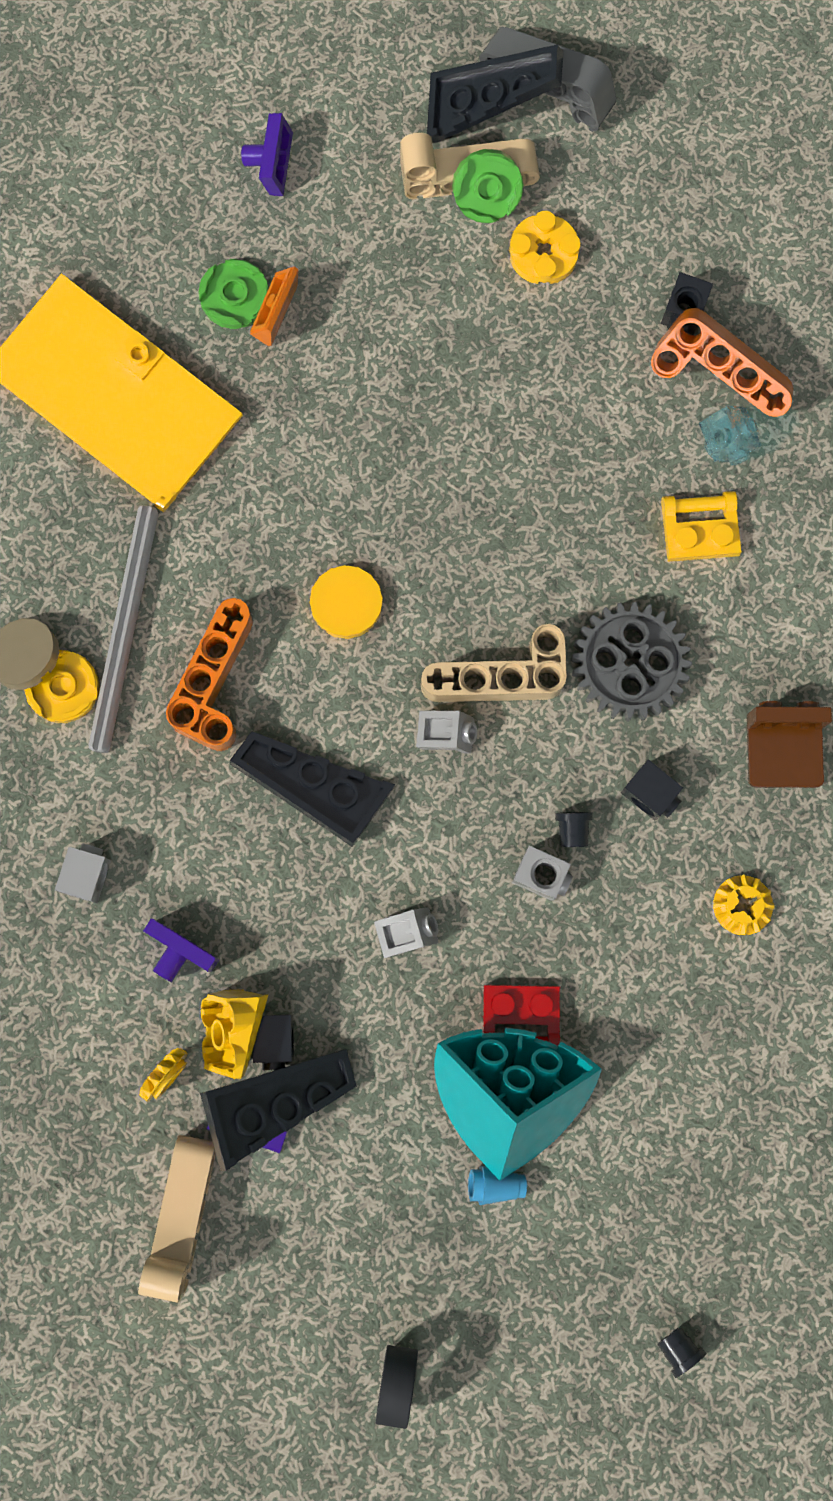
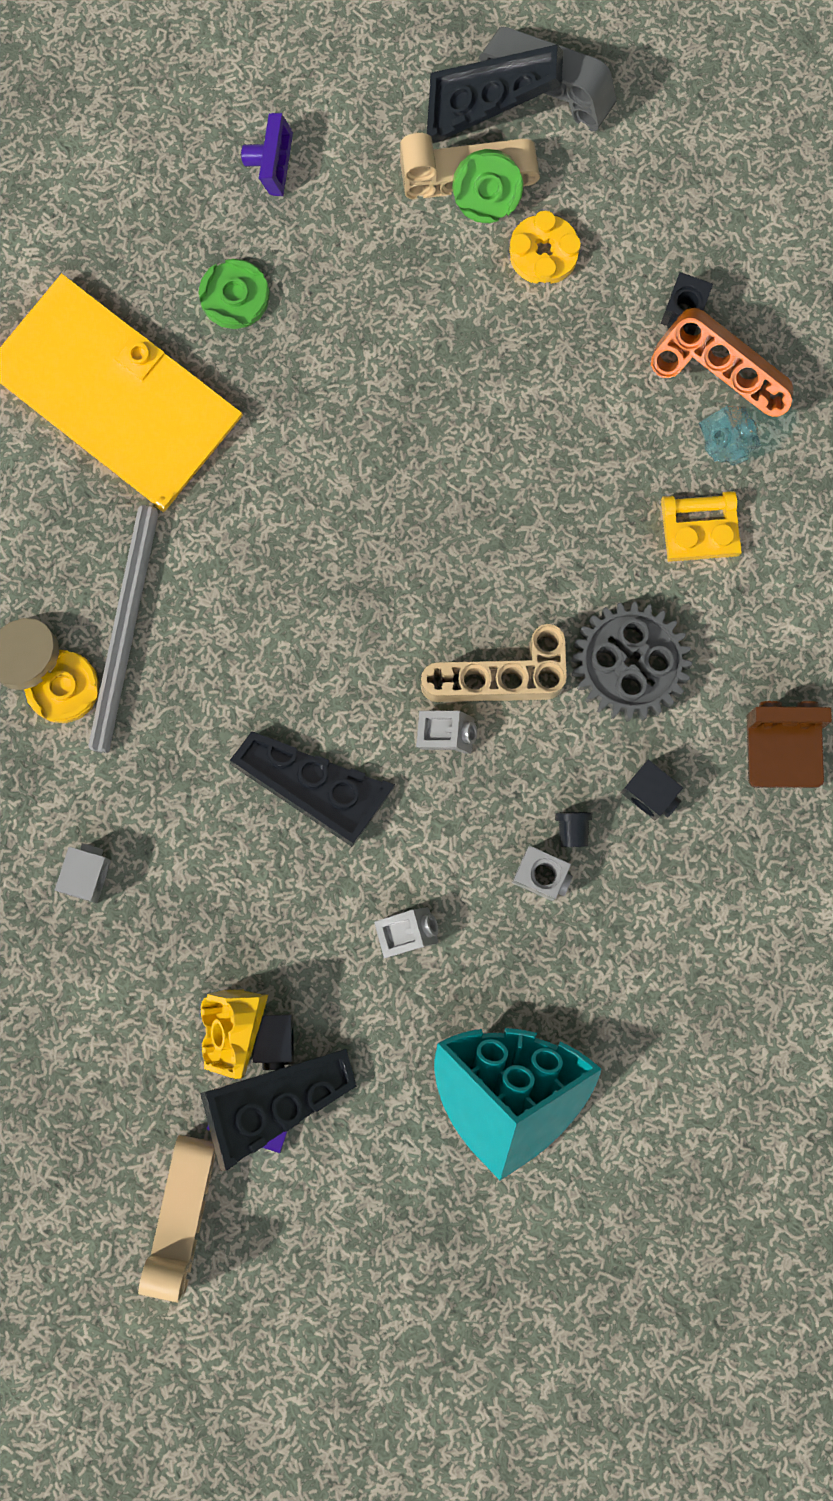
(164, 1075): yellow gear -> none
(177, 951): dark purple tile -> none
(217, 670): orange beam -> none
(275, 305): orange slope -> none
(346, 602): yellow tile -> none
(397, 1387): black tyre -> none
(487, 1189): dark azure cone -> none
(523, 1006): red plate -> none
(680, 1351): black piece -> none
(726, 900): yellow gear -> none

